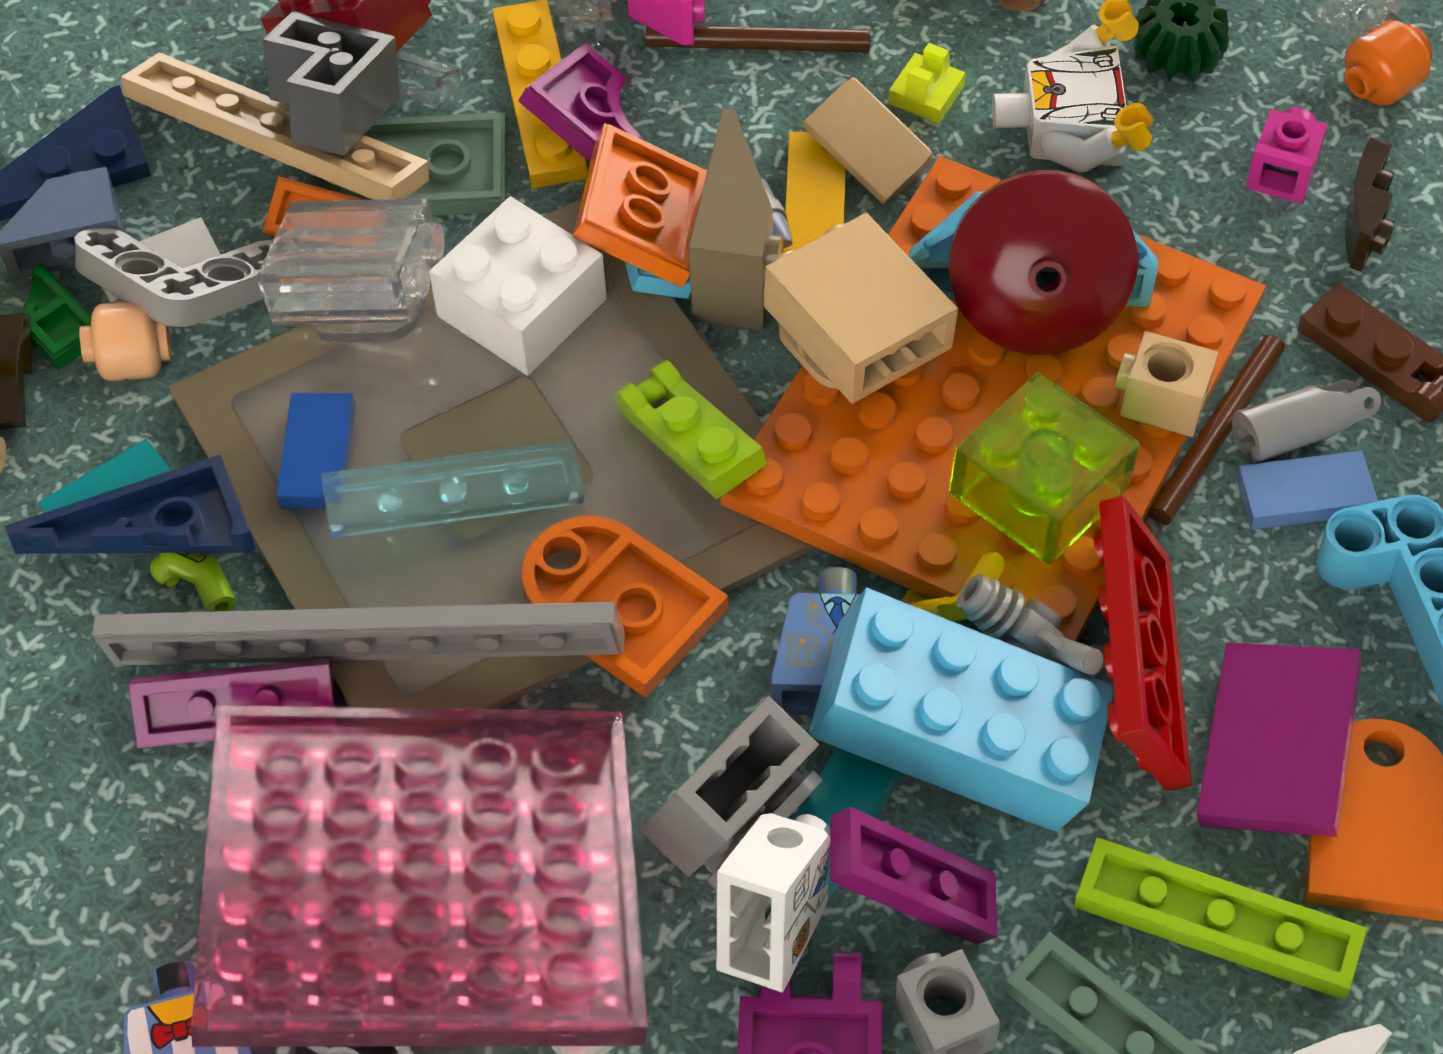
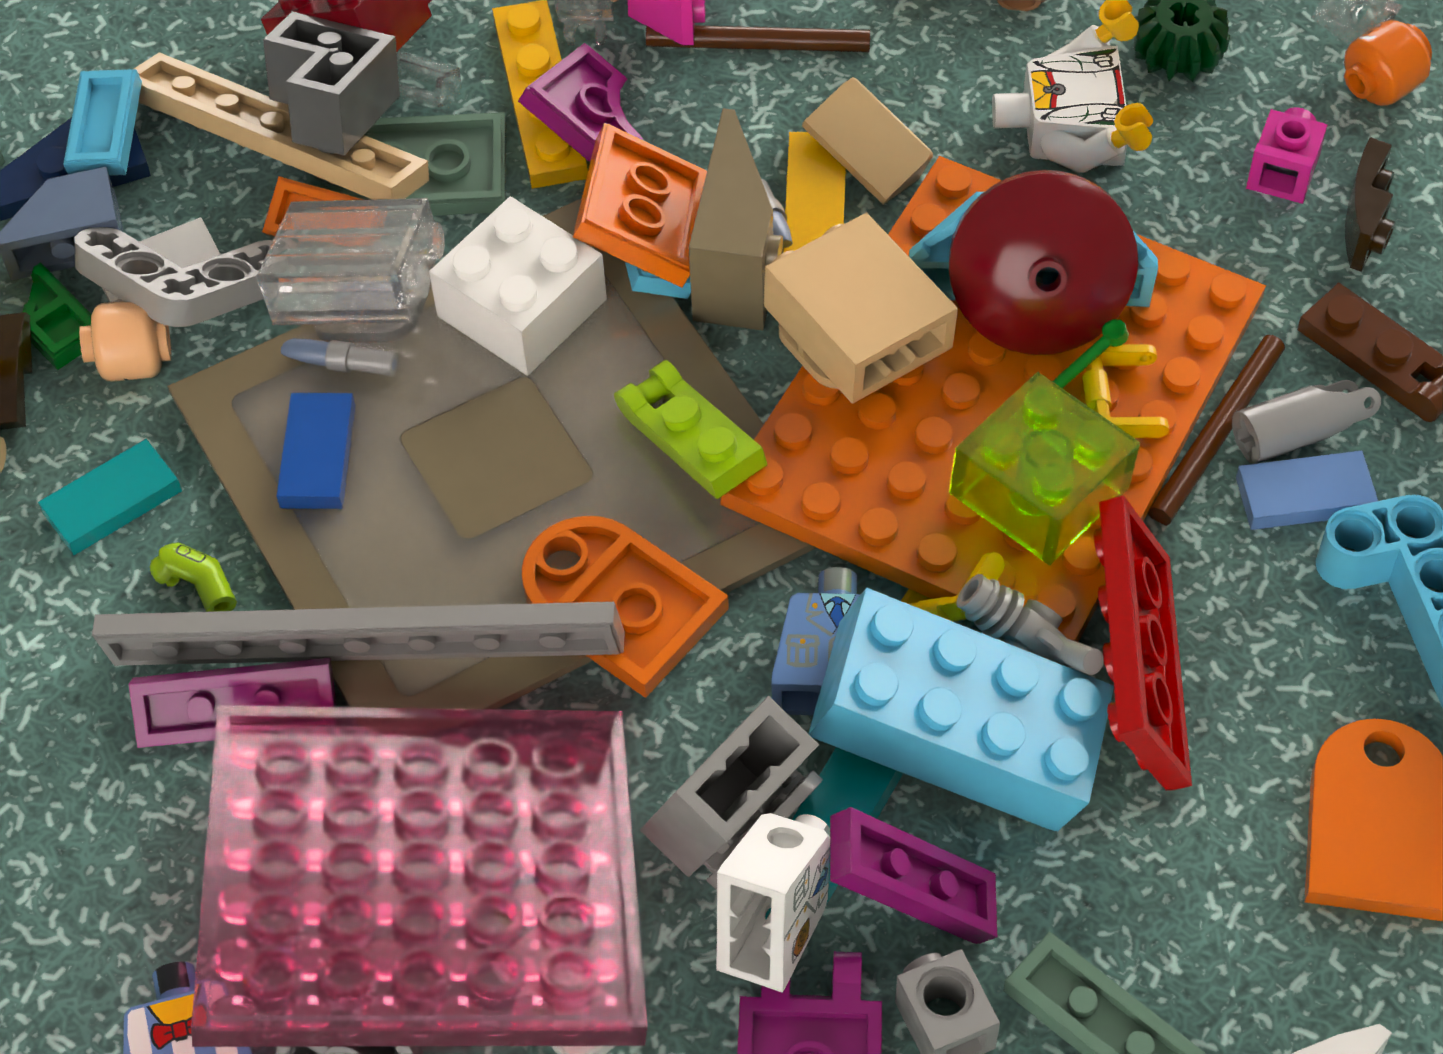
(103, 121): none -> medium azure tile
(167, 513): dark blue wing -> none
(341, 356): none -> light grey piece
(451, 488): clear light blue tile -> none
(927, 84): neon yellow tile -> none
(1098, 393): none -> yellow piece
(1114, 335): none -> green hinge
(1166, 383): tan brick -> none
(1221, 918): lime plate -> none
(1280, 739): magenta tile -> none

